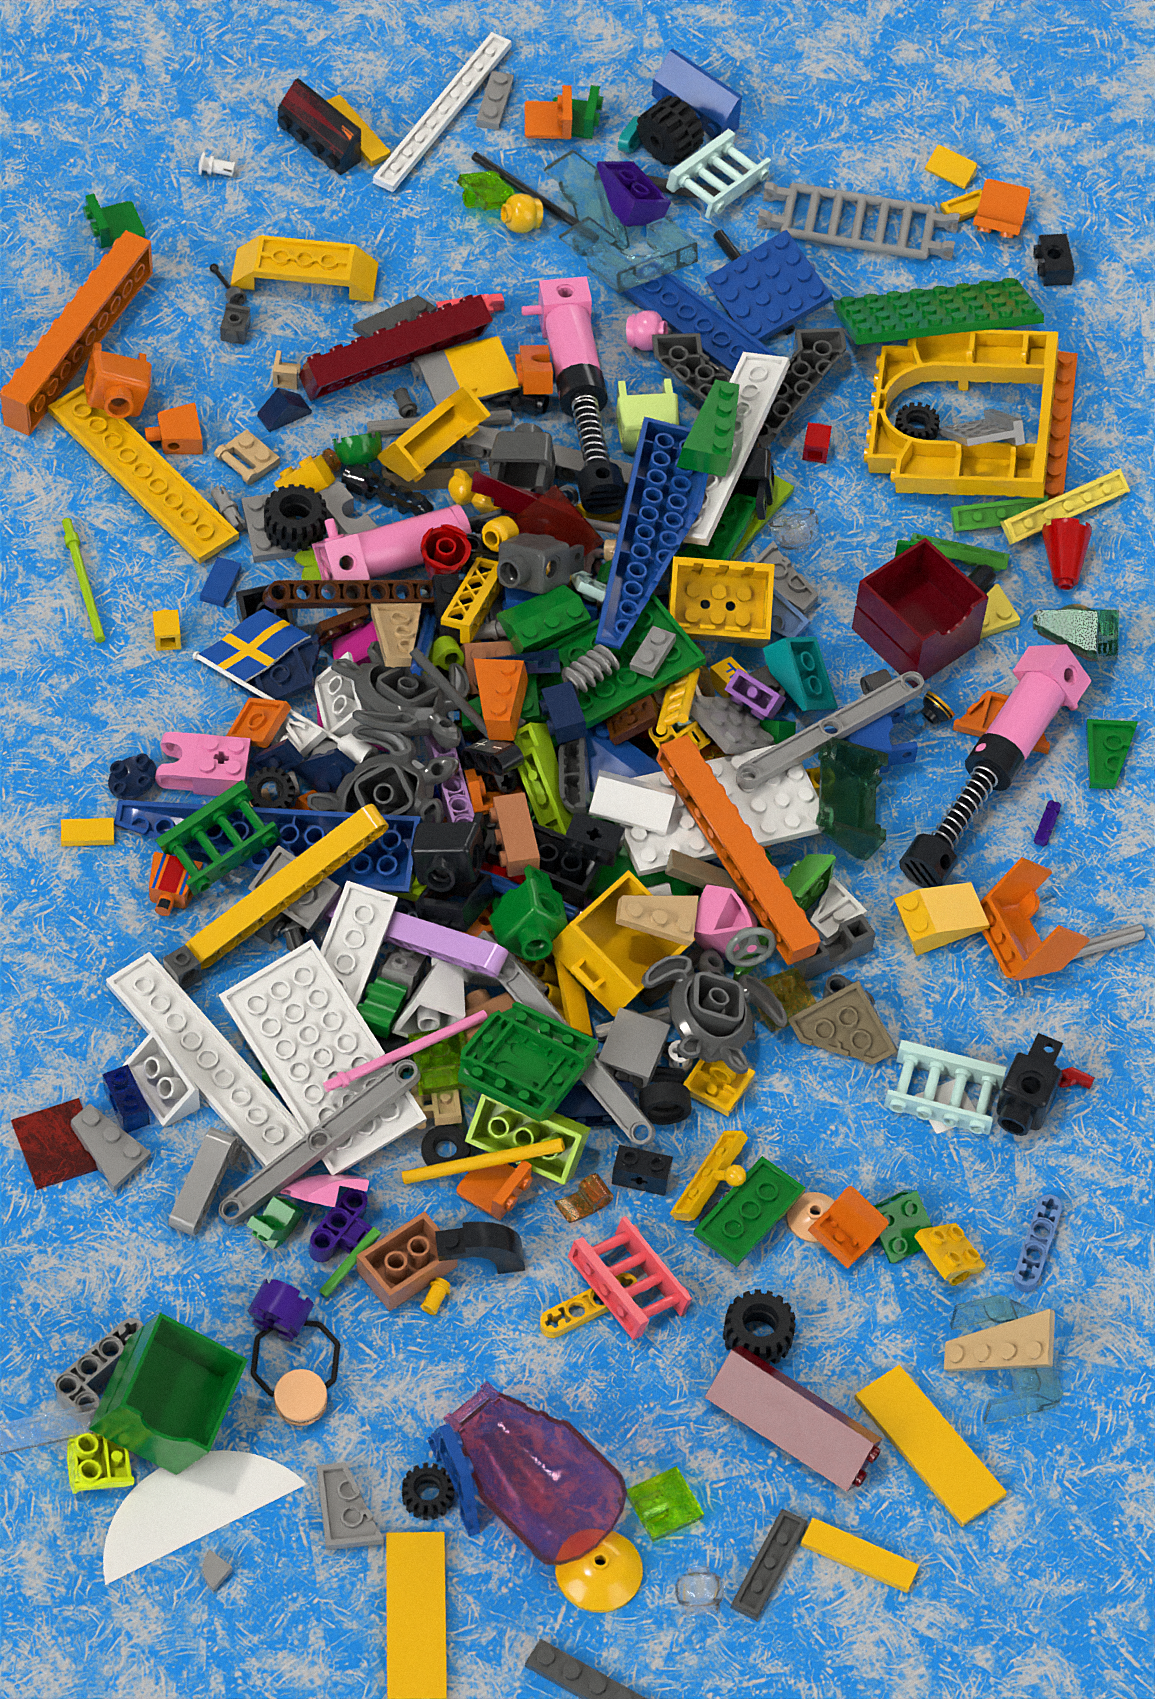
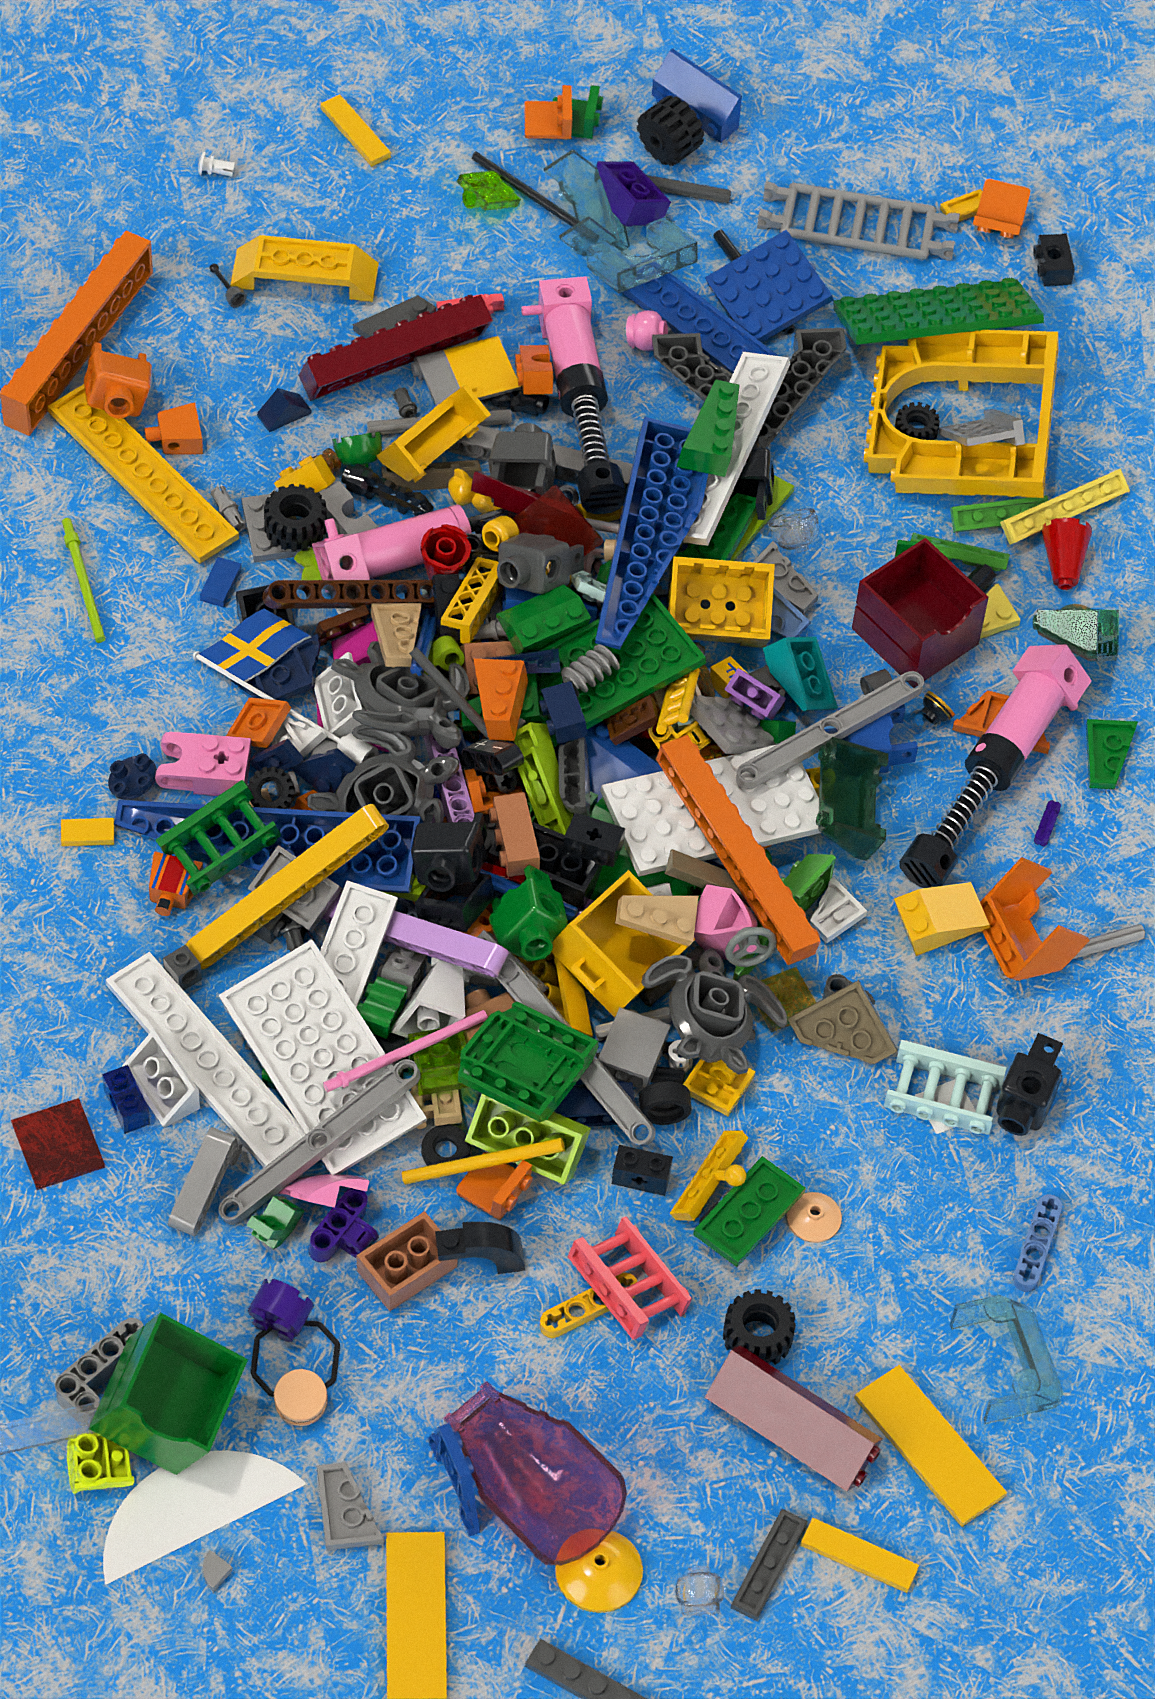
(111, 221): green bracket -> none
(112, 1148): light grey wing -> none
(166, 630): yellow brick -> none
(235, 324): dark grey brick -> none
(252, 452): tan plate -> none
(285, 374): tan panel -> none
(320, 127): black slope -> none
(349, 1262): bright green bar -> none
(427, 1507): black tyre -> none
(435, 1296): yellow pin -> none
(441, 112): white plate -> none
(495, 100): light grey plate -> none
(522, 213): yellow piece -> none
(590, 1198): clear orange panel -> none
(629, 137): teal beam -> none
(632, 802): white slope -> none
(633, 408): yellowish green piece -> none
(652, 652): light grey plate -> none
(664, 1504): clear neon green plate -> none
(710, 156): light aqua fence -> none
(817, 442): red brick -> none
(849, 942): dark grey arch -> none
(849, 1226): orange bracket -> none
(905, 1219): green bracket -> none
(950, 1252): yellow plate -> none
(951, 167): yellow slope -> none
(1011, 1345): tan wing -> none
(1060, 424): orange plate -> none
(1074, 1076): red arm -> none

